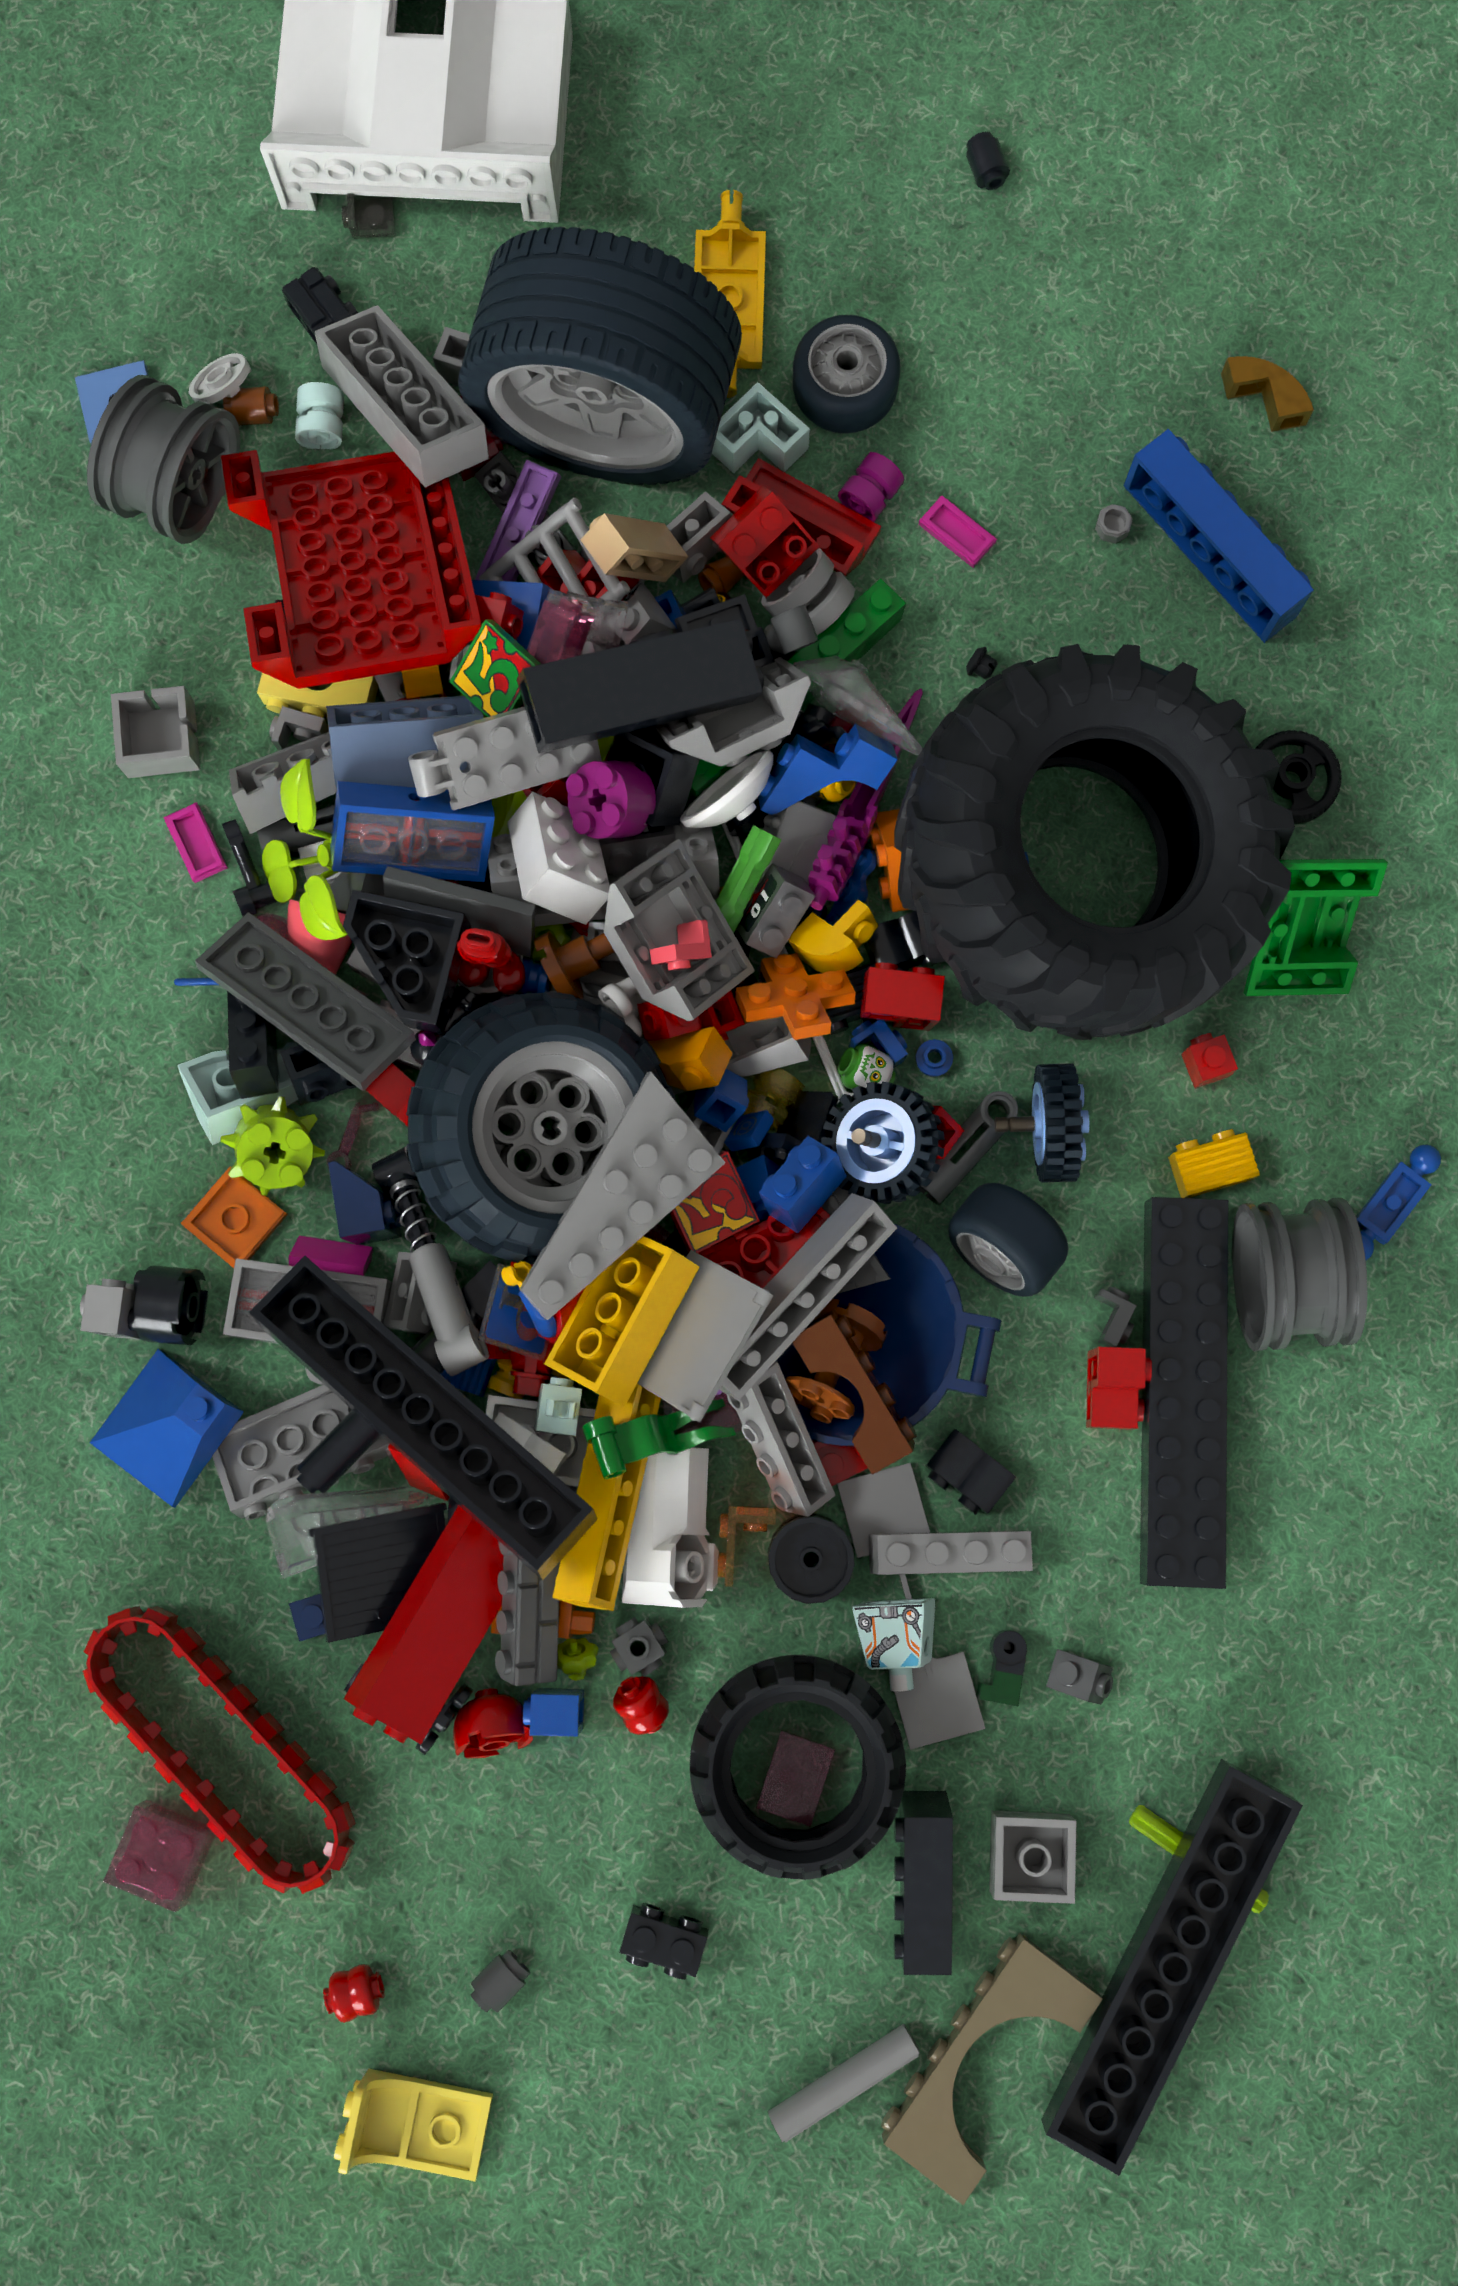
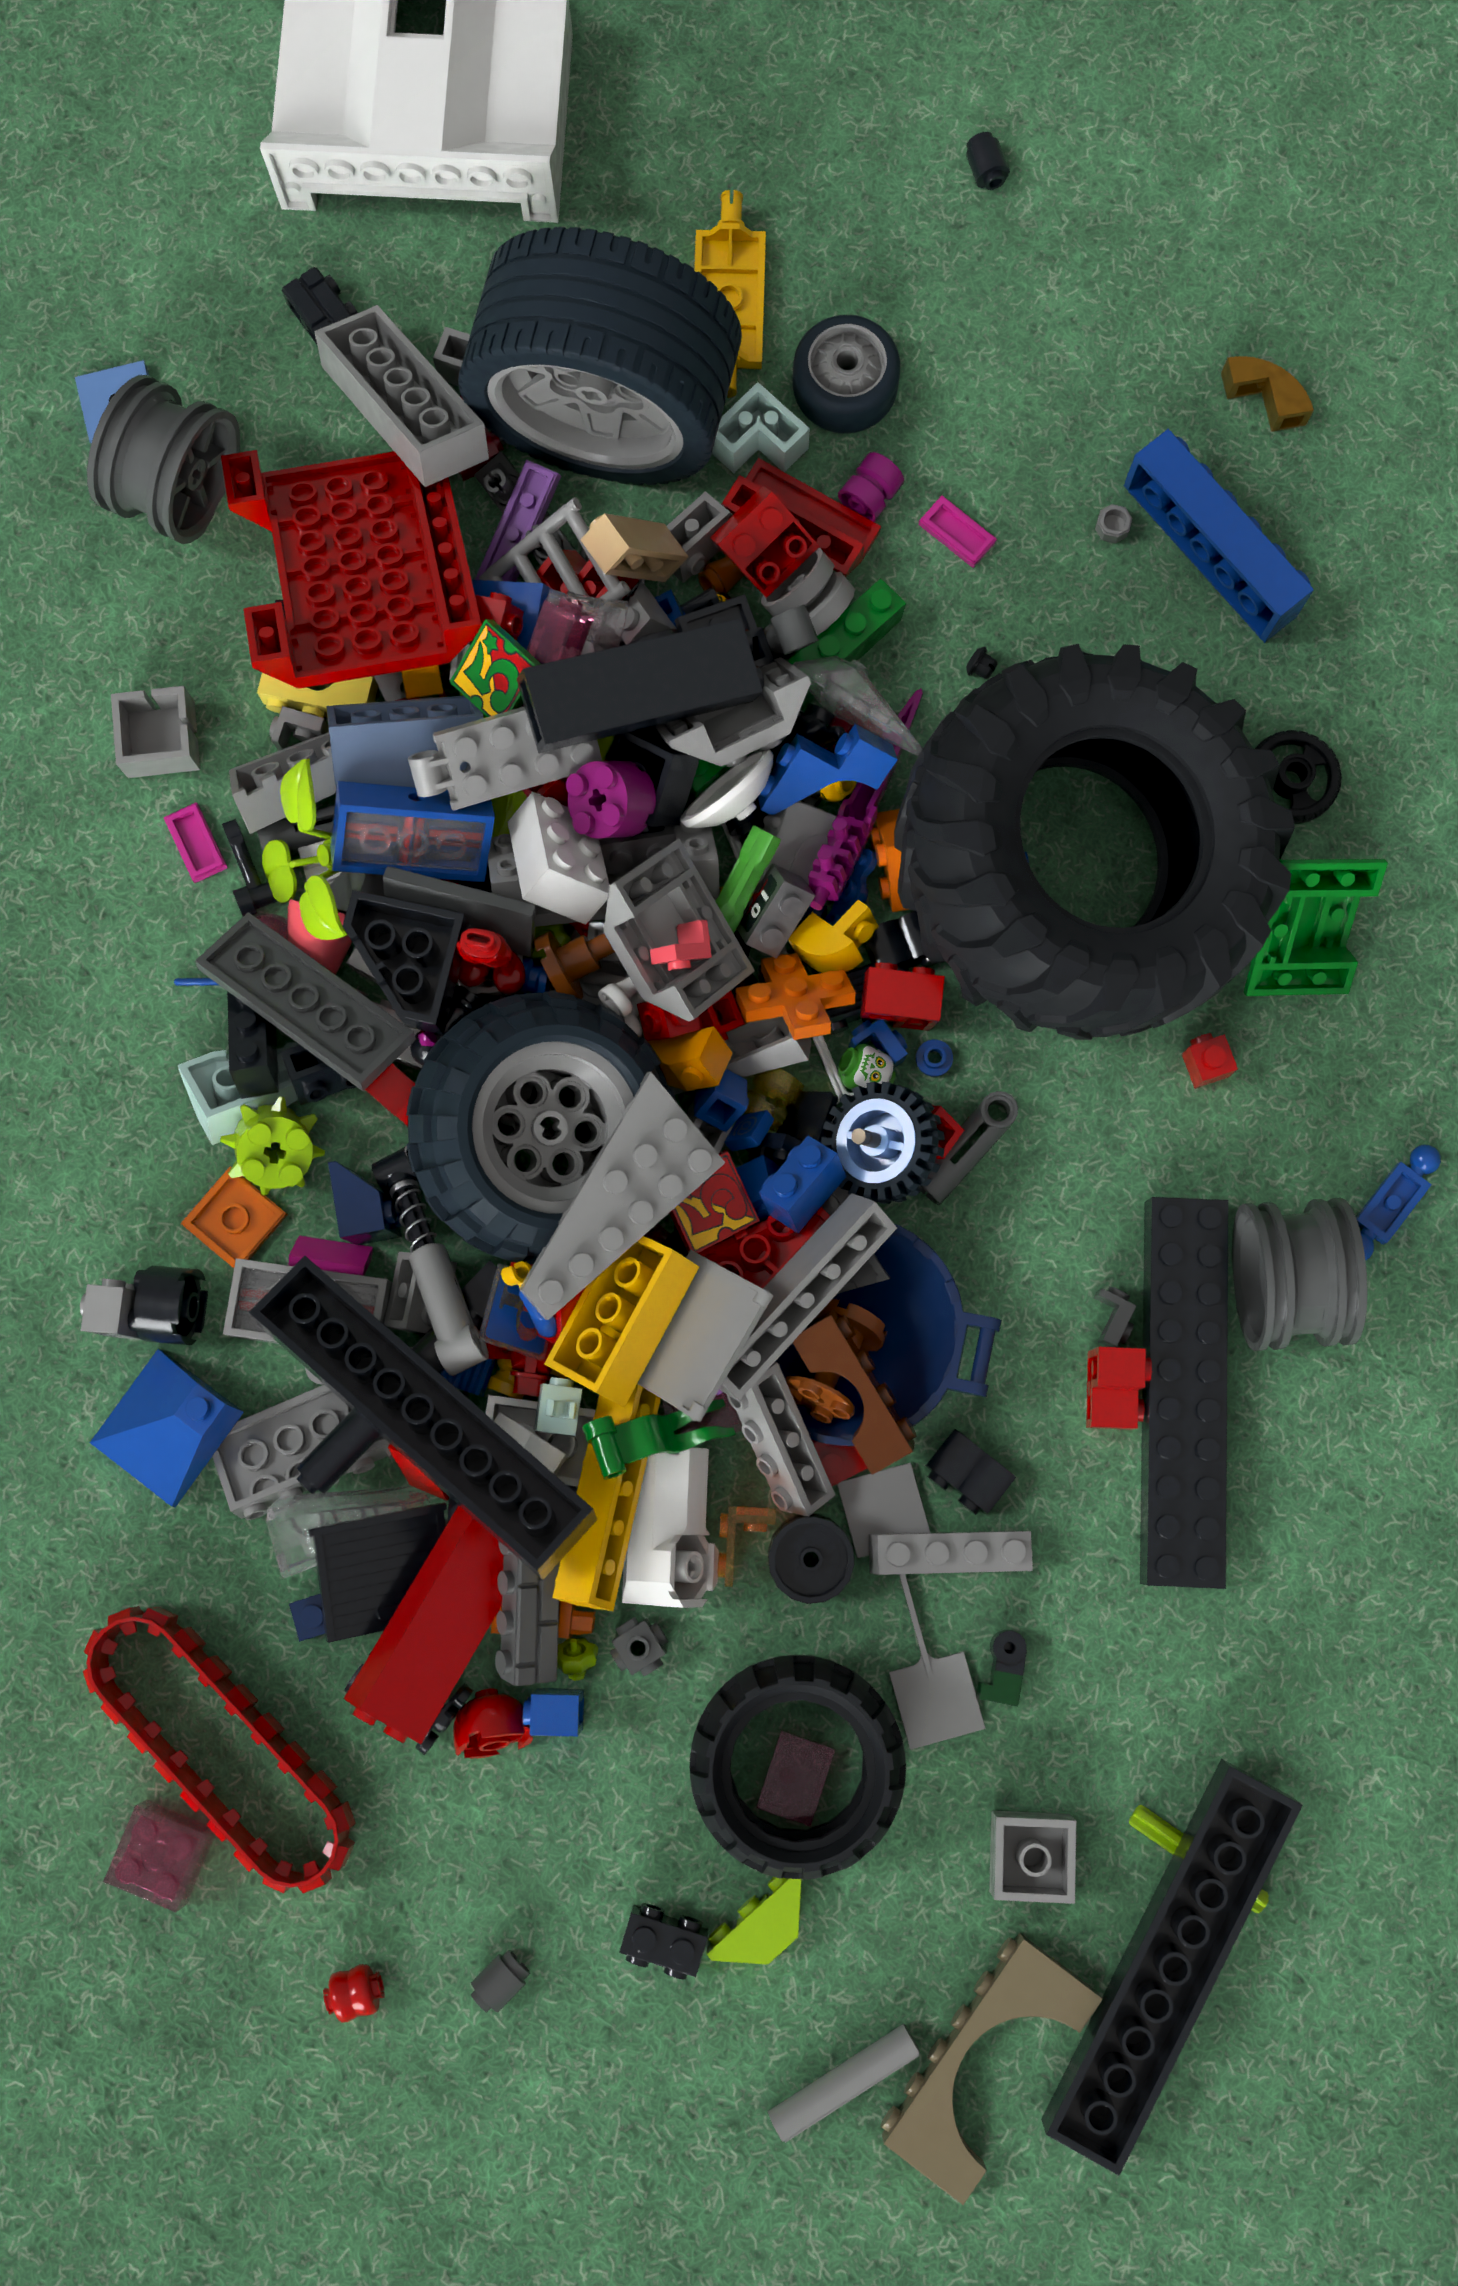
(220, 378): white wheel -> none
(253, 406): dark orange brick -> none
(319, 416): light aqua wheel -> none
(351, 1131): clear pink piece -> none
(369, 217): clear smoke bracket -> none
(414, 2125): light yellow bracket -> none
(641, 1705): red piece -> none
(764, 1926): none -> lime slope
(896, 1636): light aqua torso -> none
(925, 1883): black wedge -> none
(1008, 1239): black wheel -> none
(1055, 1123): black wheel -> none
(1080, 1677): dark grey bracket -> none
(1214, 1164): yellow brick -> none

